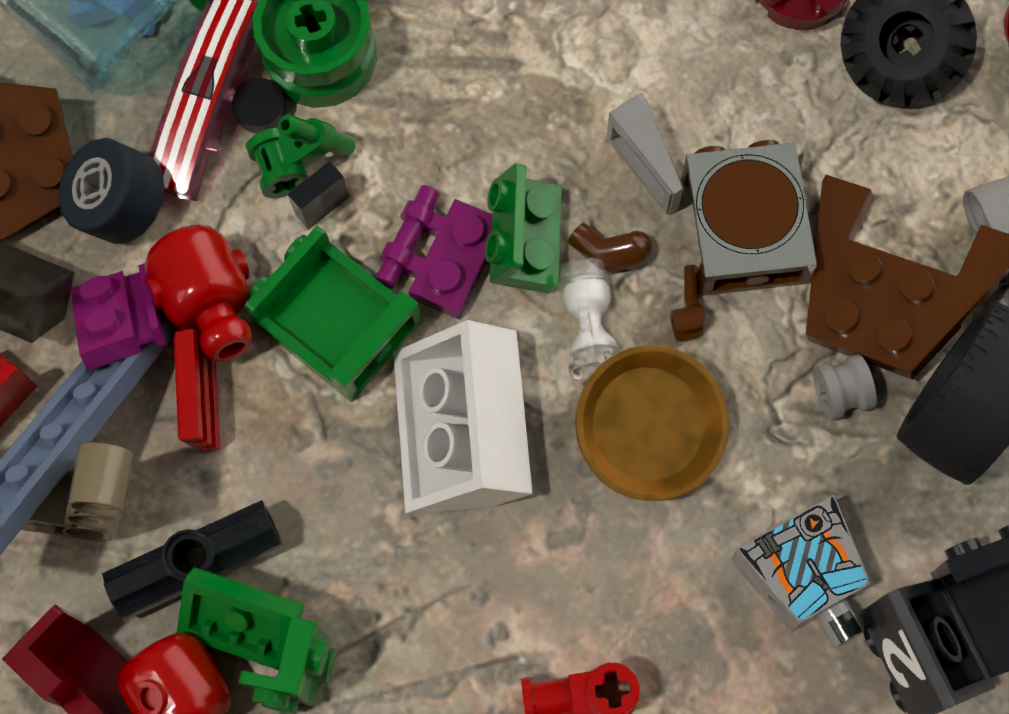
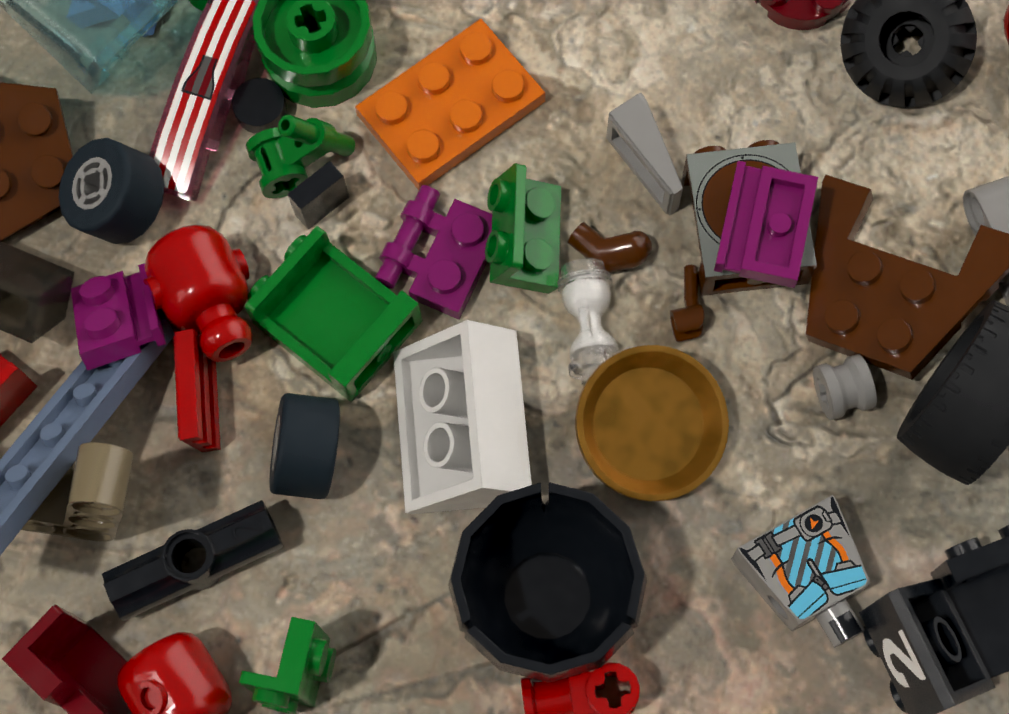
(236, 617): green bracket -> none
(304, 446): none -> black wheel
(450, 104): none -> orange plate
(547, 583): none -> black plate
(766, 224): none -> magenta plate

